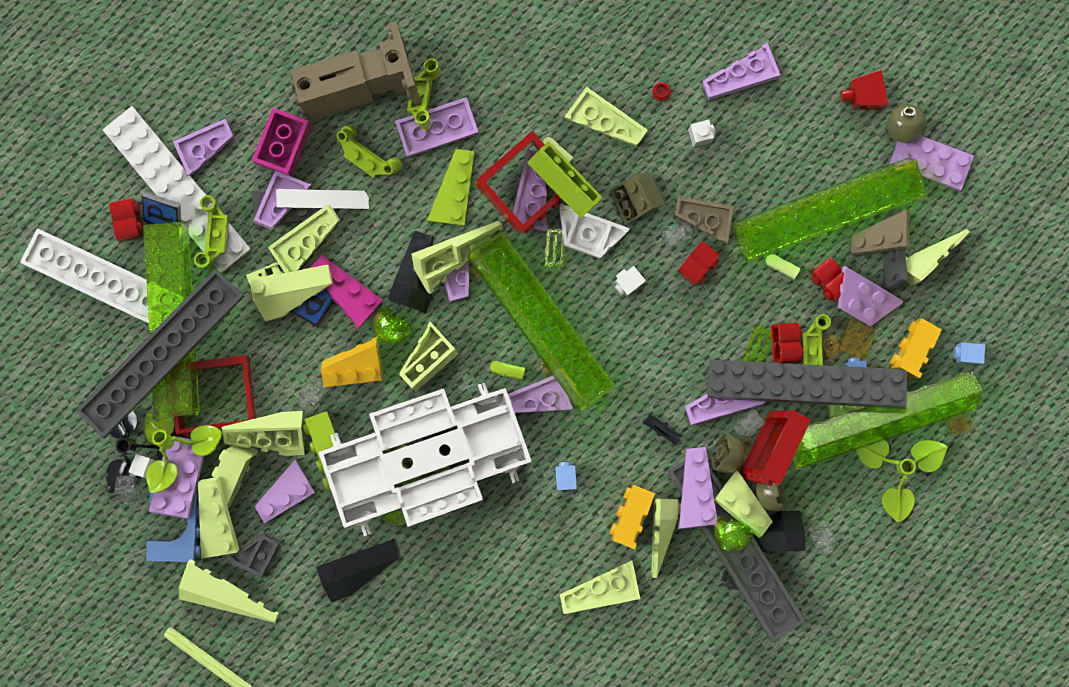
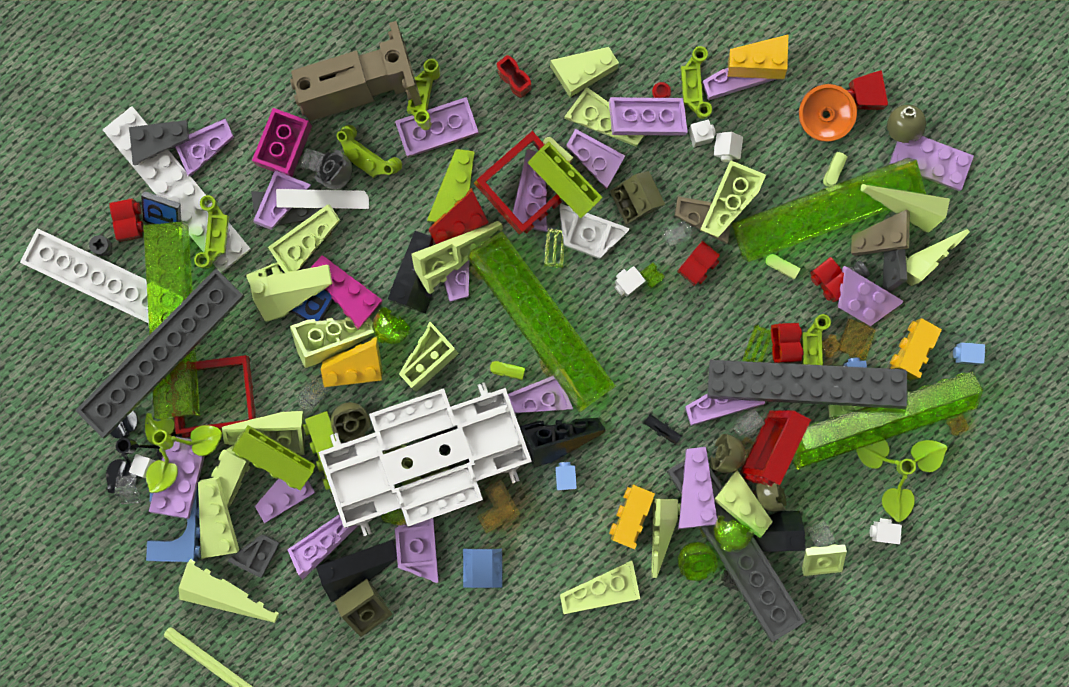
(102, 249): none -> dark grey wheel
(155, 138): none -> dark grey wing
(273, 458): none -> lime brick
(312, 160): none -> clear bracket
(318, 545): none -> lavender wing
(324, 339): none -> yellowish green wedge
(335, 170): none -> dark grey cylinder
(350, 421): none -> olive cylinder
(363, 608): none -> olive slope
(417, 549): none -> lavender wing
(461, 218): none -> red wing
(482, 568): none -> medium blue slope
(503, 509): none -> clear yellow brick
(511, 74): none -> red brick
(552, 442): none -> black wedge
(583, 69): none -> yellowish green wedge
(595, 156): none -> lavender wing
(647, 116): none -> lavender plate
(651, 275): none -> clear neon green wheel
(692, 83): none -> lime plate
(697, 561): none -> clear neon green cylinder
(728, 146): none -> white brick
(733, 195): none -> yellowish green wedge
(760, 60): none -> yellow wedge
(824, 560): none -> yellowish green plate
(828, 99): none -> orange dish
(835, 168): none -> yellowish green bar
(861, 269): none -> dark grey wheel
(886, 531): none -> white brick
(924, 209): none -> yellowish green wedge

